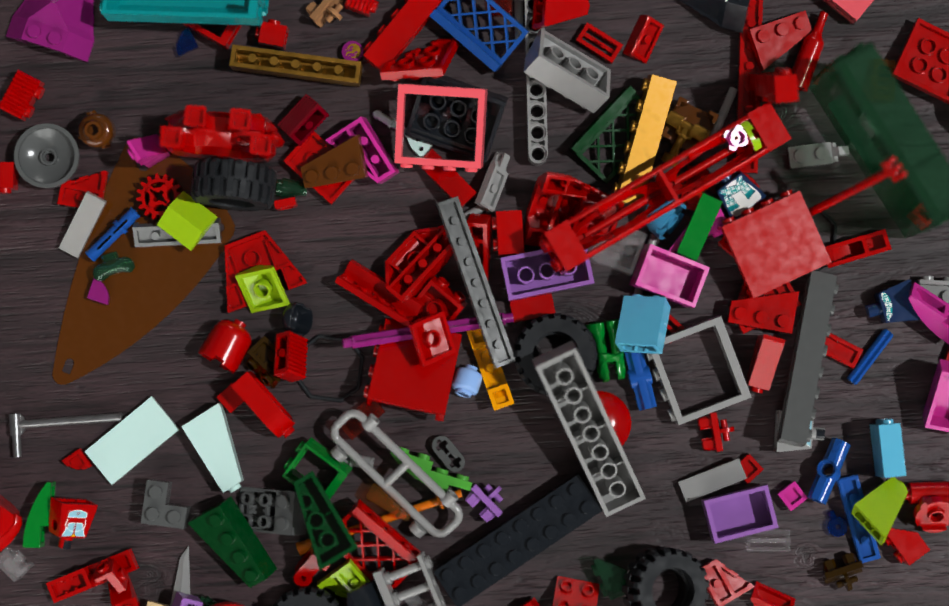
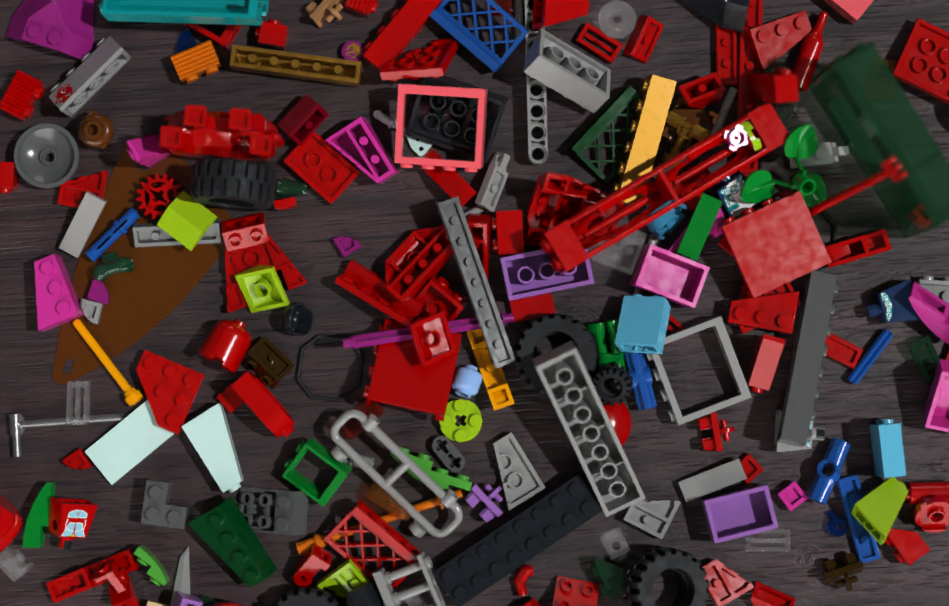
(54, 294): none -> dark pink wedge
(69, 409): none -> clear tile
(89, 76): none -> light grey slope
(91, 310): none -> light grey tile
(131, 394): none -> light orange piece
(156, 572): none -> bright green slope
(169, 389): none -> red plate
(196, 62): none -> orange brick
(245, 231): none -> red bracket
(290, 356): red brick -> none
(325, 527): dark green wedge -> none
(337, 165): reddish brown wing -> none
(347, 245): none -> magenta tile
(473, 420): none -> lime plate
(516, 471): none -> light grey wing
(521, 577): none -> red arm
(611, 536): none -> clear brick
(617, 373): none -> black tyre
(623, 12): none -> clear piece
(652, 515): none -> light grey wing
(703, 91): none -> red slope
(726, 56): none -> red tile
(799, 144): none -> green plant
(925, 340): none -> clear green slope

